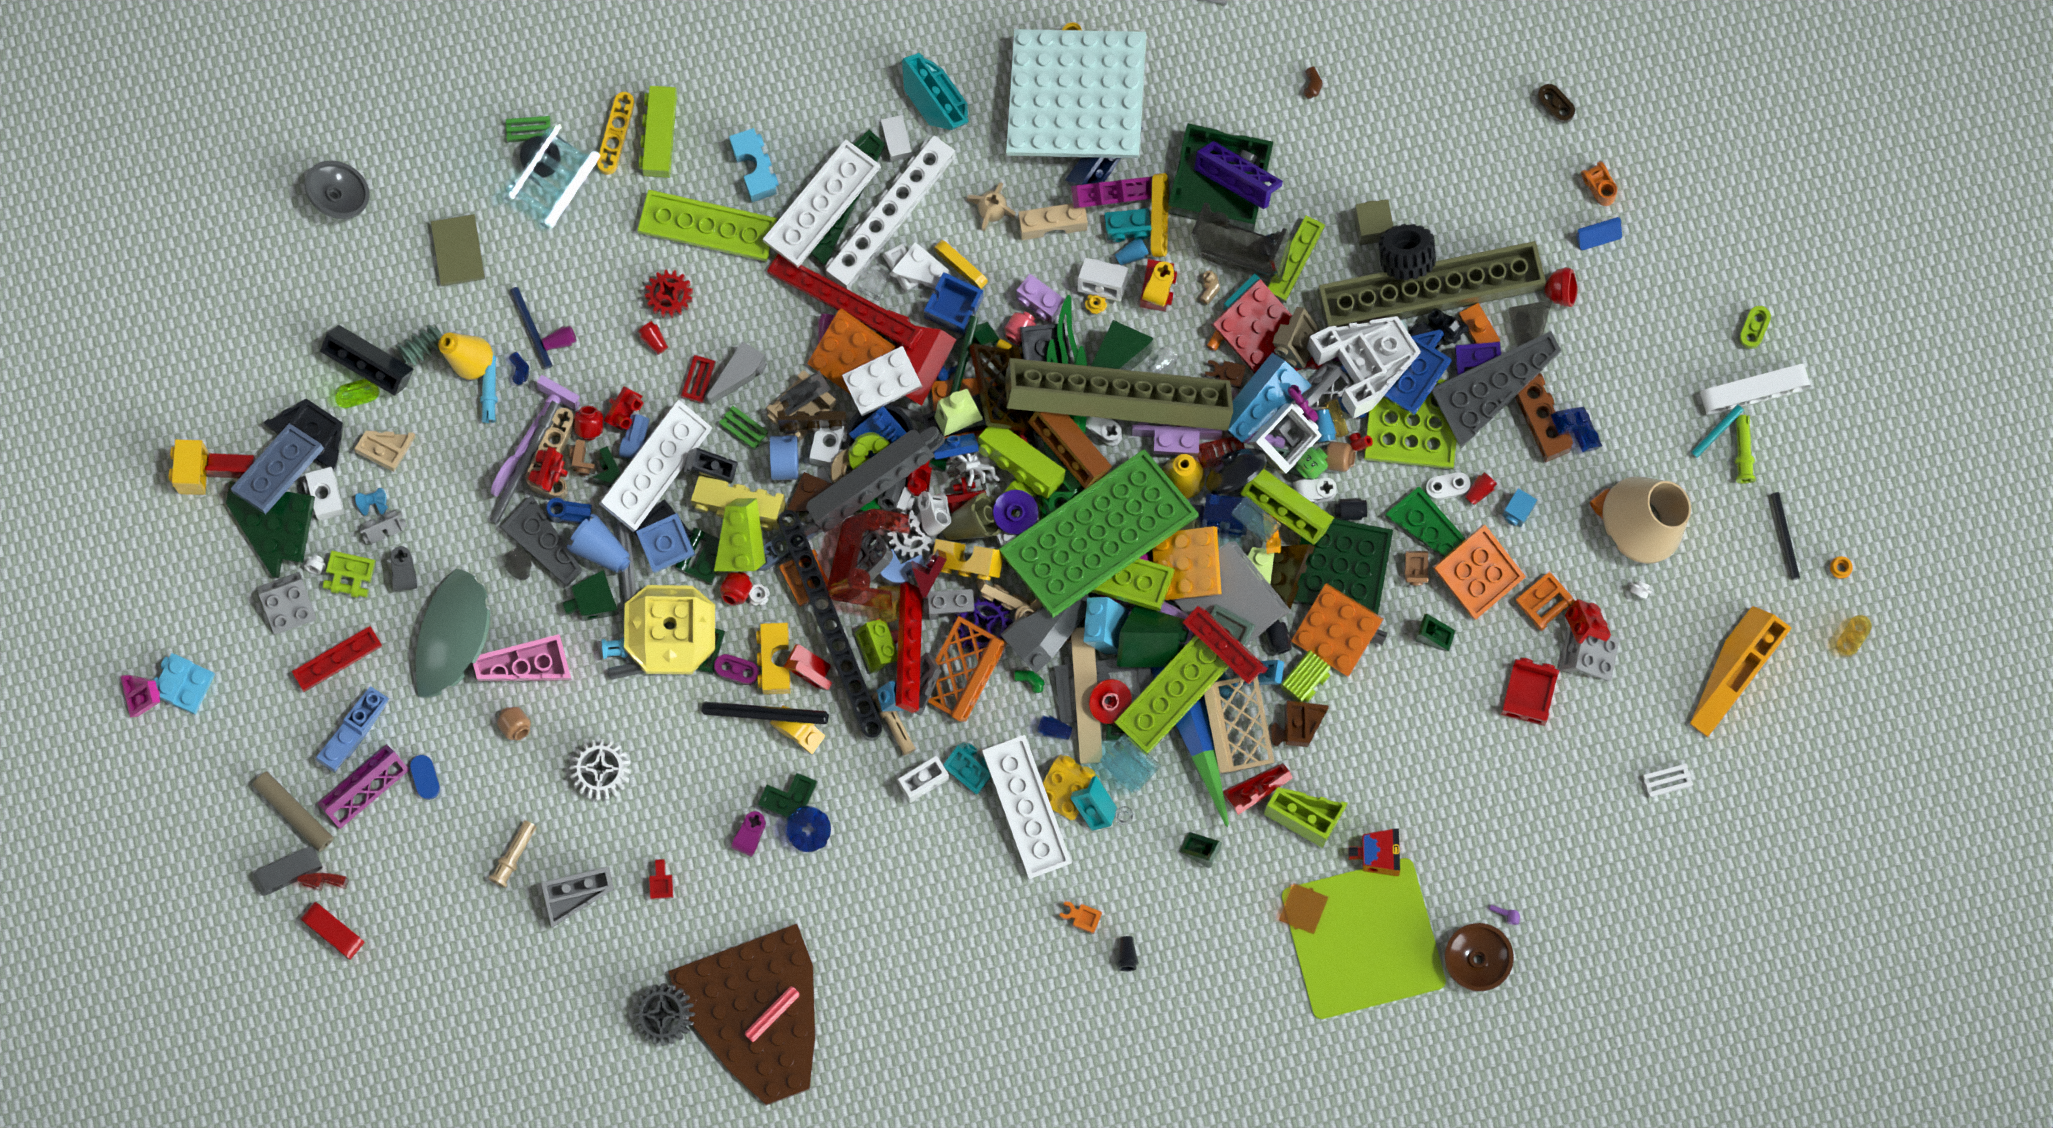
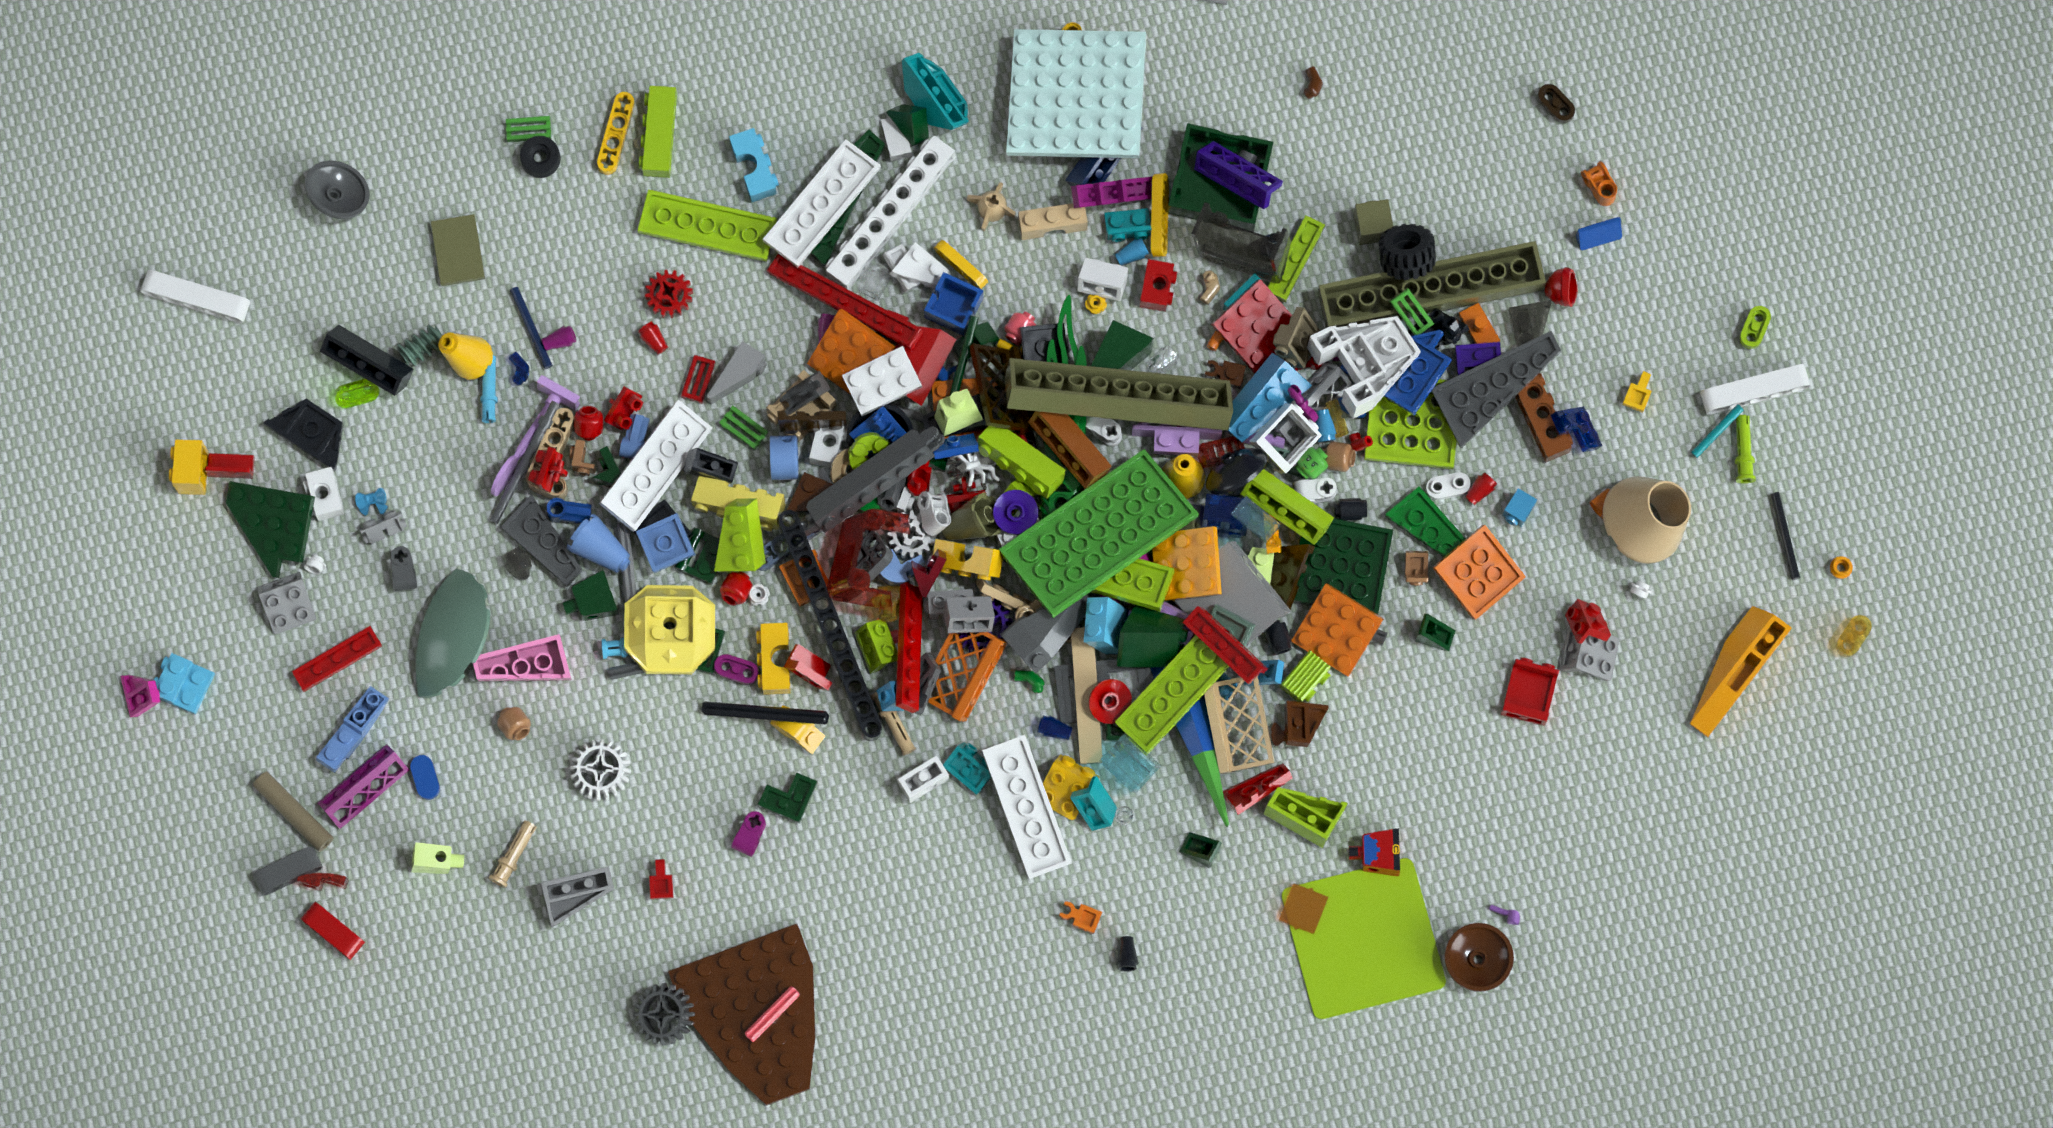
(195, 296): none -> white beam
(277, 468): sand blue plate -> none
(351, 567): lime plate -> none
(384, 448): tan wing -> none
(425, 860): none -> yellowish green torso
(573, 179): clear light blue fence -> none
(817, 838): clear blue plate -> none
(911, 122): none -> dark green slope
(969, 614): none -> light grey brick
(1039, 298): lavender brick -> none
(1159, 287): yellow piece -> none
(1400, 296): none -> bright green tile
(1539, 595): orange plate -> none
(1638, 395): none -> yellow plate
(1686, 776): white tile -> none

